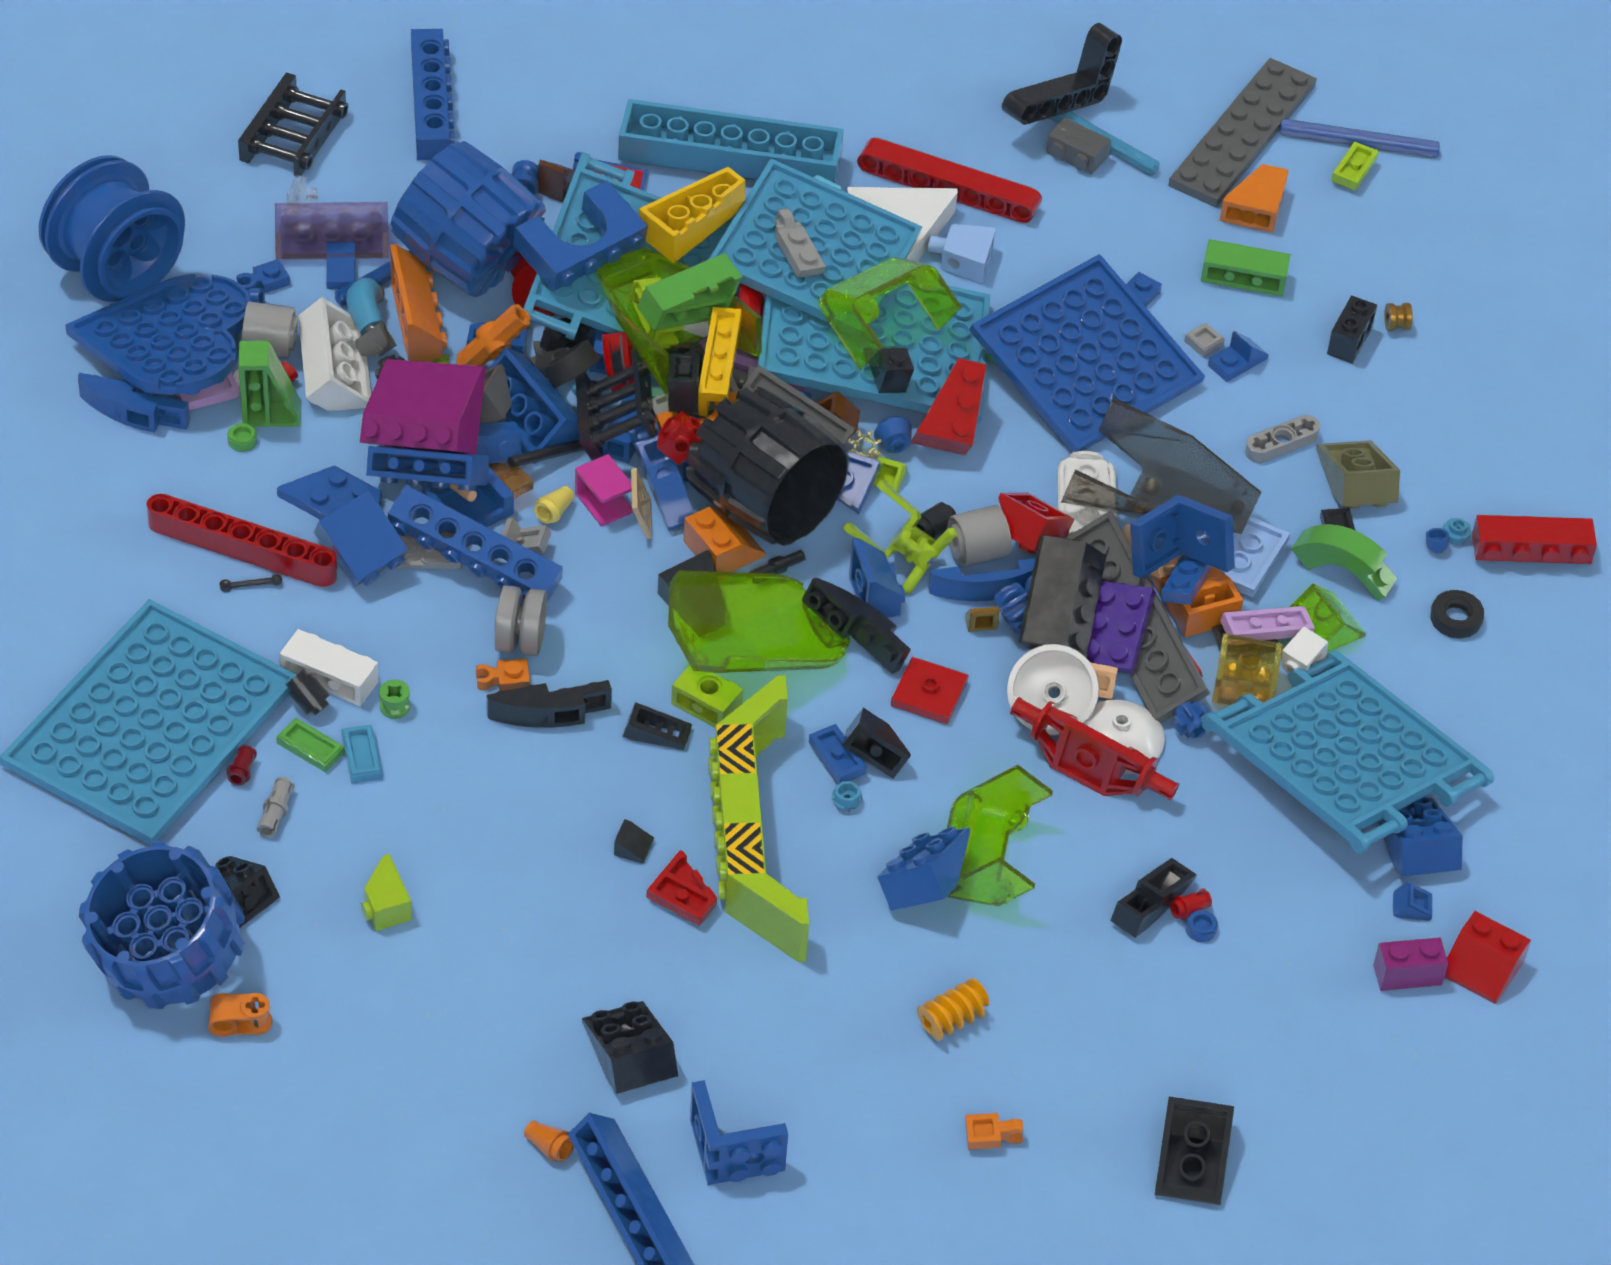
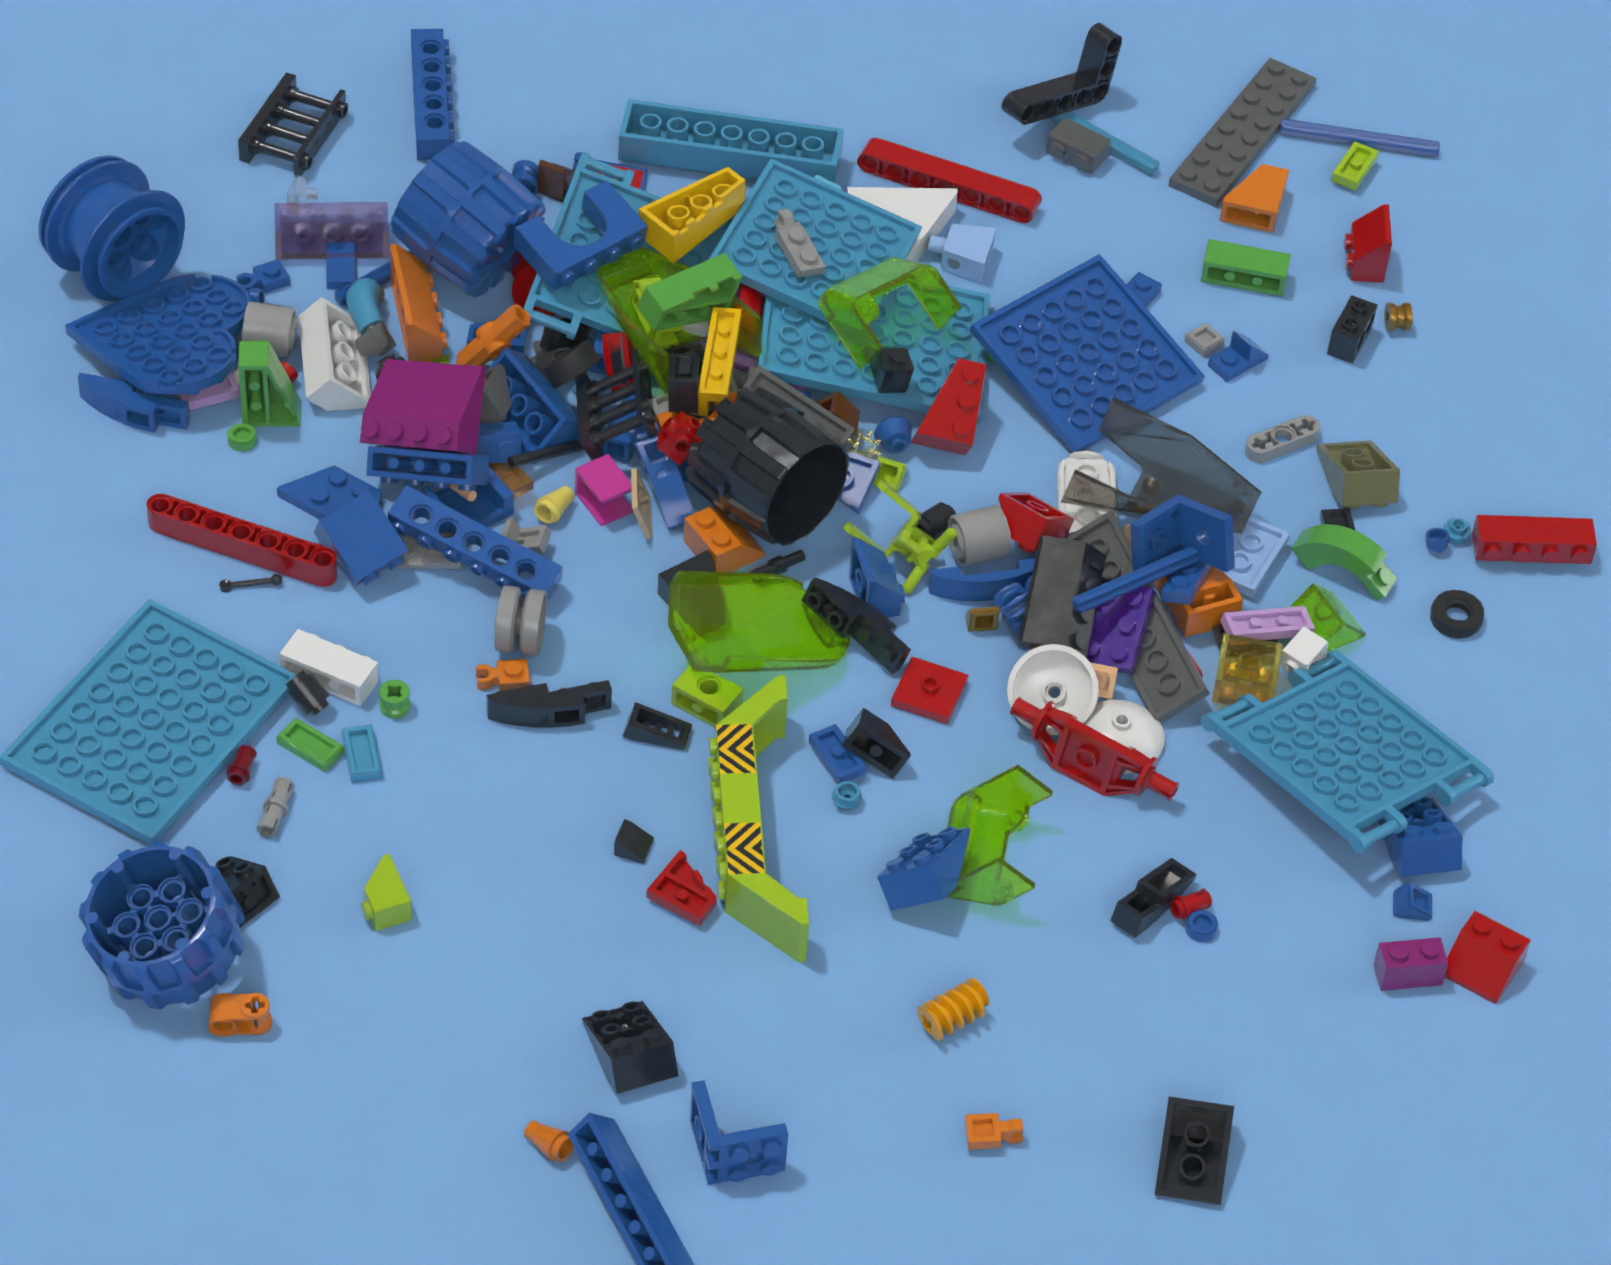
(1135, 579): none -> blue axle
(1188, 719): blue gear -> none
(1369, 246): none -> red slope

